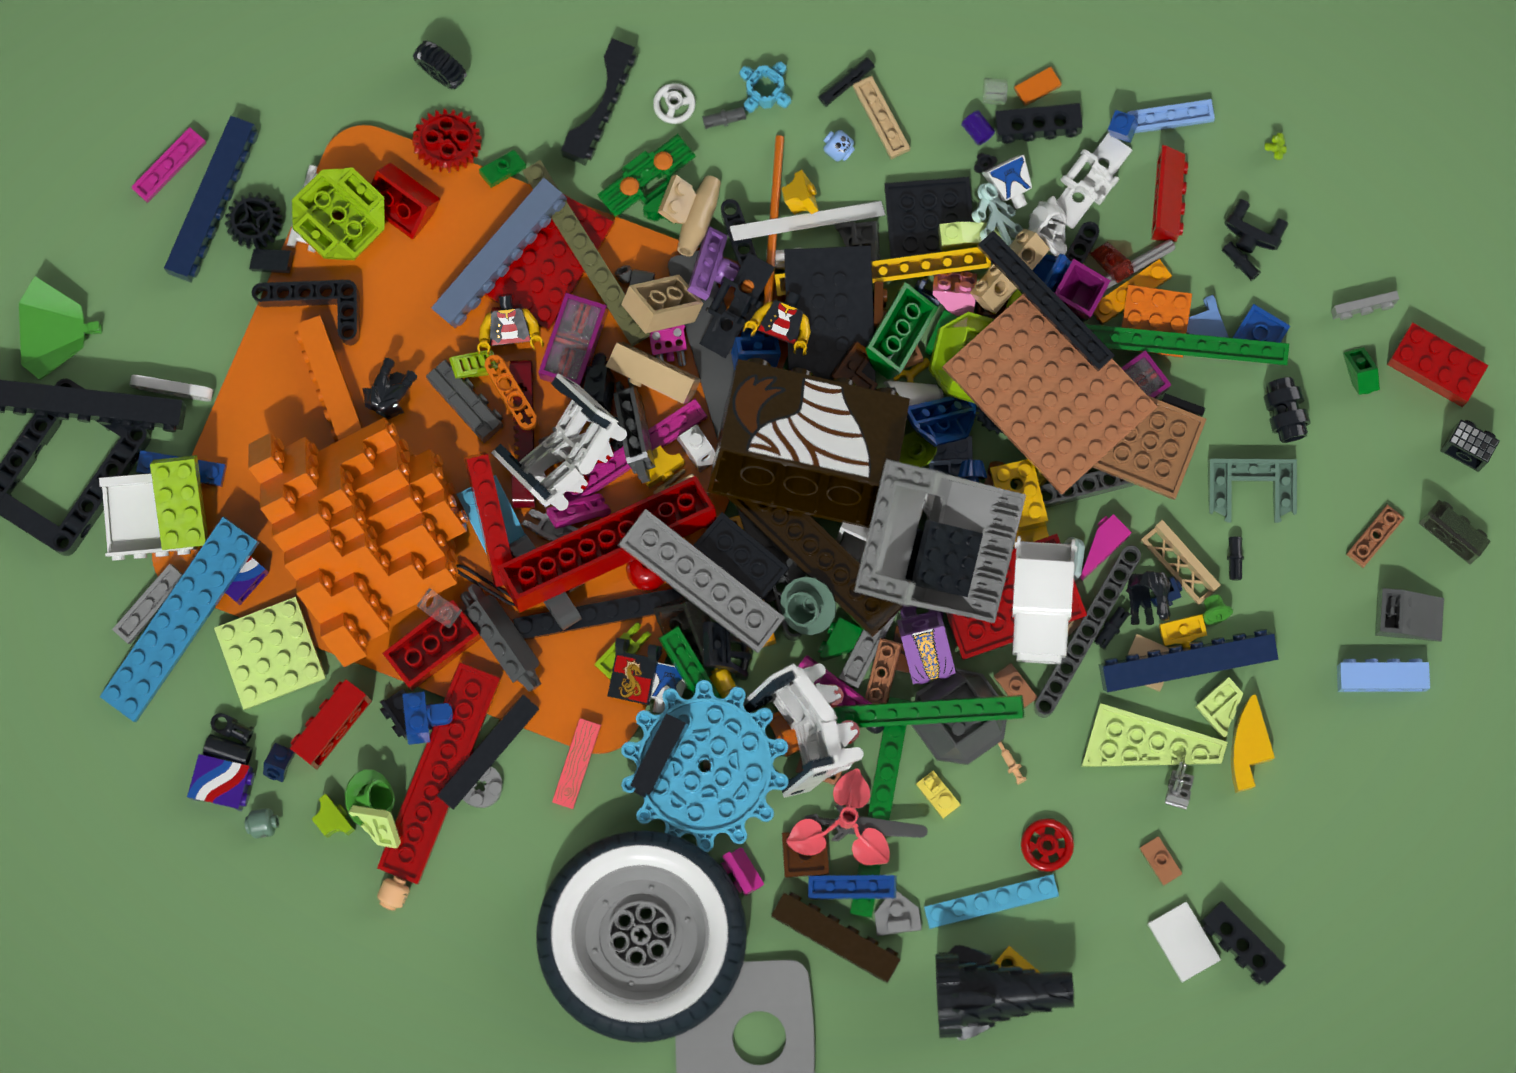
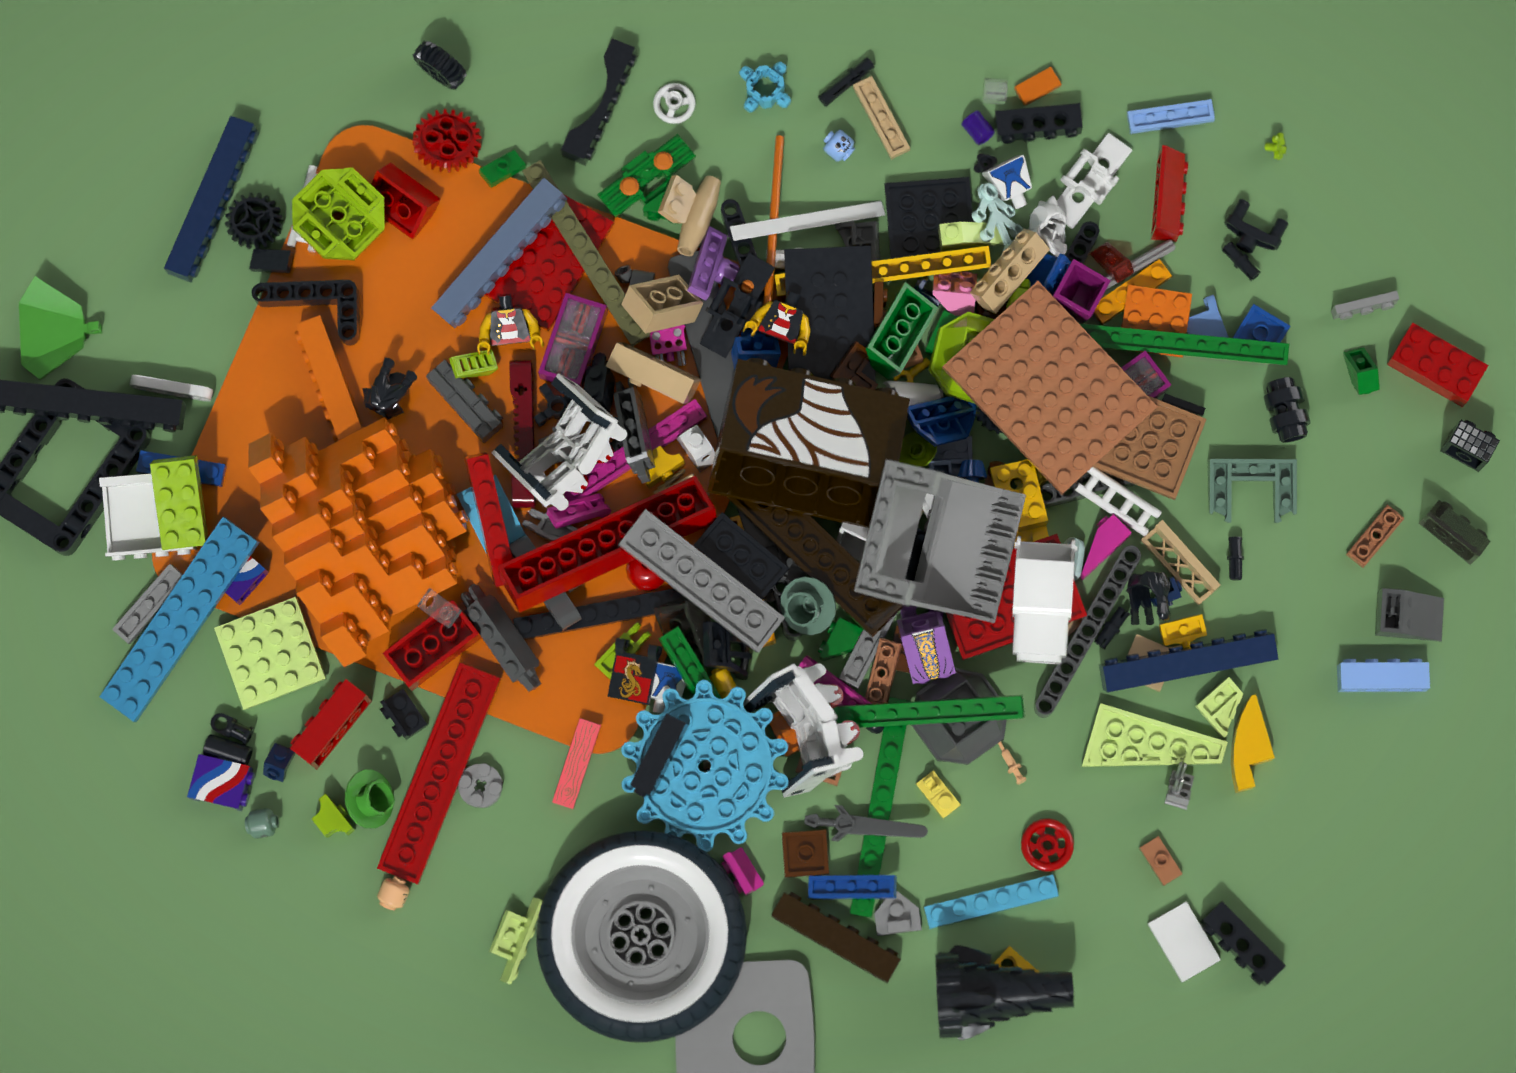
(168, 165): dark pink plate -> none
(378, 825): yellowish green wing -> none
(421, 717): blue brick -> none
(482, 586): black piece -> none
(487, 752): black tile -> none
(512, 391): orange beam -> none
(513, 938): none -> yellowish green bracket
(543, 417): none -> black pin
(724, 117): dark grey pin -> none
(800, 194): yellow brick -> none
(854, 793): coral plant -> none
(946, 558): black plate -> none
(1014, 684): nougat plate -> none
(1045, 301): black plate -> none
(1120, 513): none -> white bar
(1123, 126): blue brick -> none
(1216, 610): bright green piece -> none

